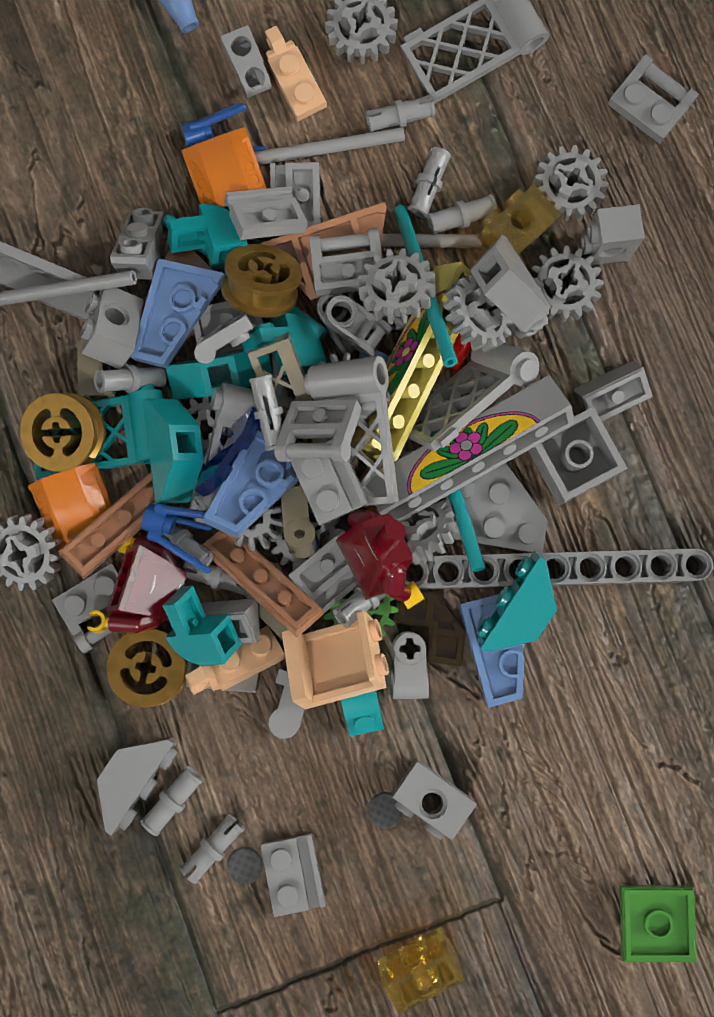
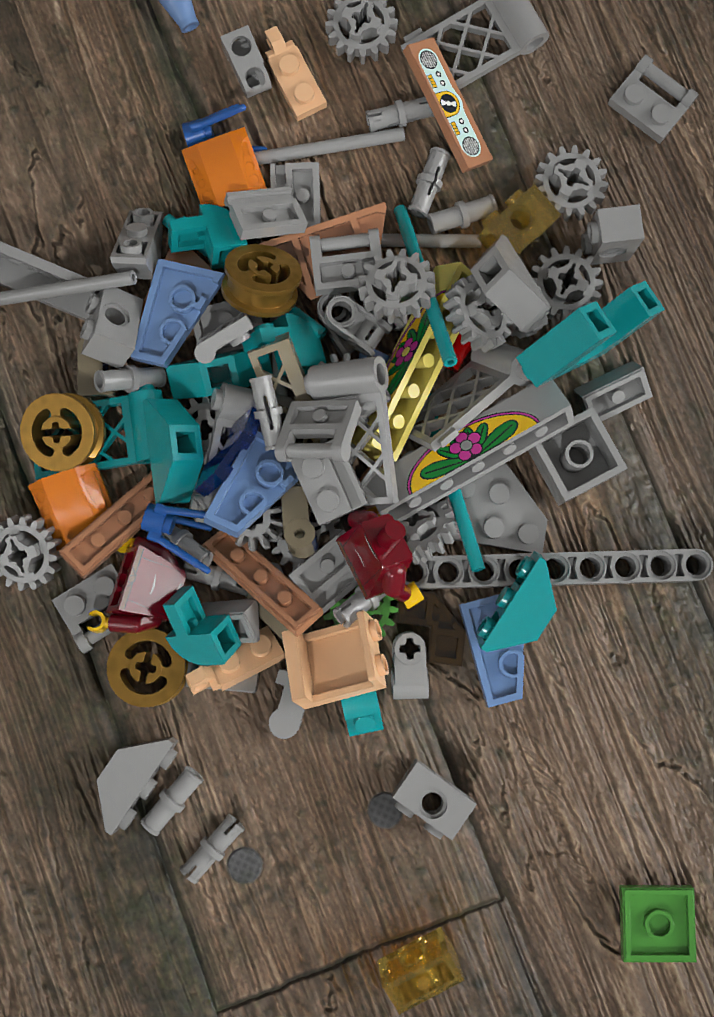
(292, 874): light grey plate -> none
(447, 104): none -> tile
(589, 334): none -> teal arch

